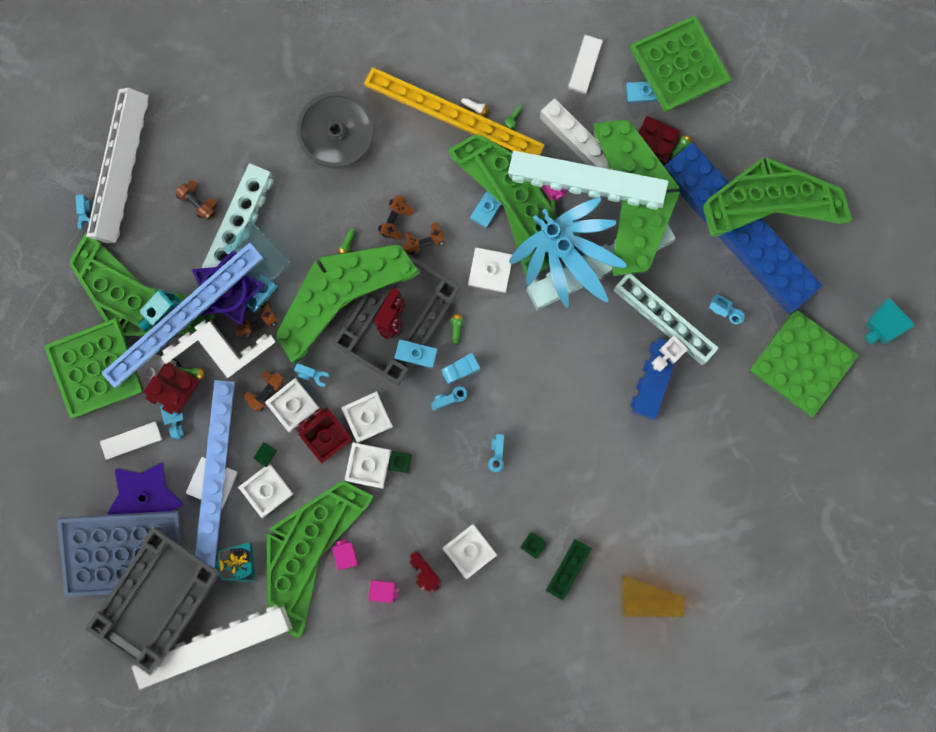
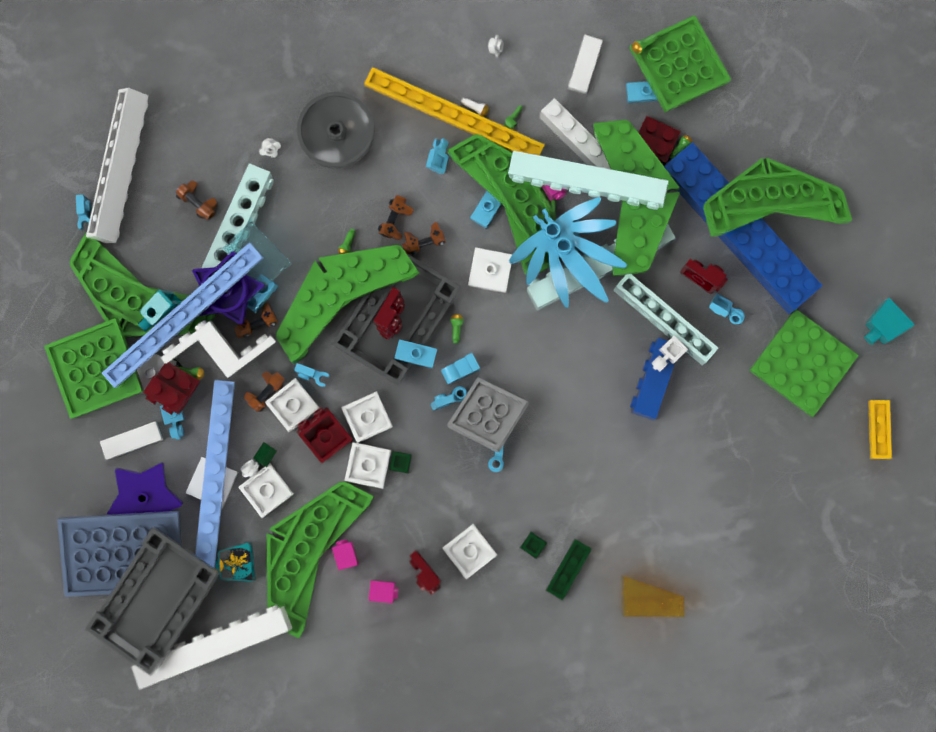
(249, 468): none -> white plate
(269, 147): none -> white plate
(437, 158): none -> medium azure plate
(488, 414): none -> light grey plate
(496, 45): none -> white plate
(639, 45): none -> bright green piece
(709, 279): none -> dark red plate
(880, 429): none -> yellow plate

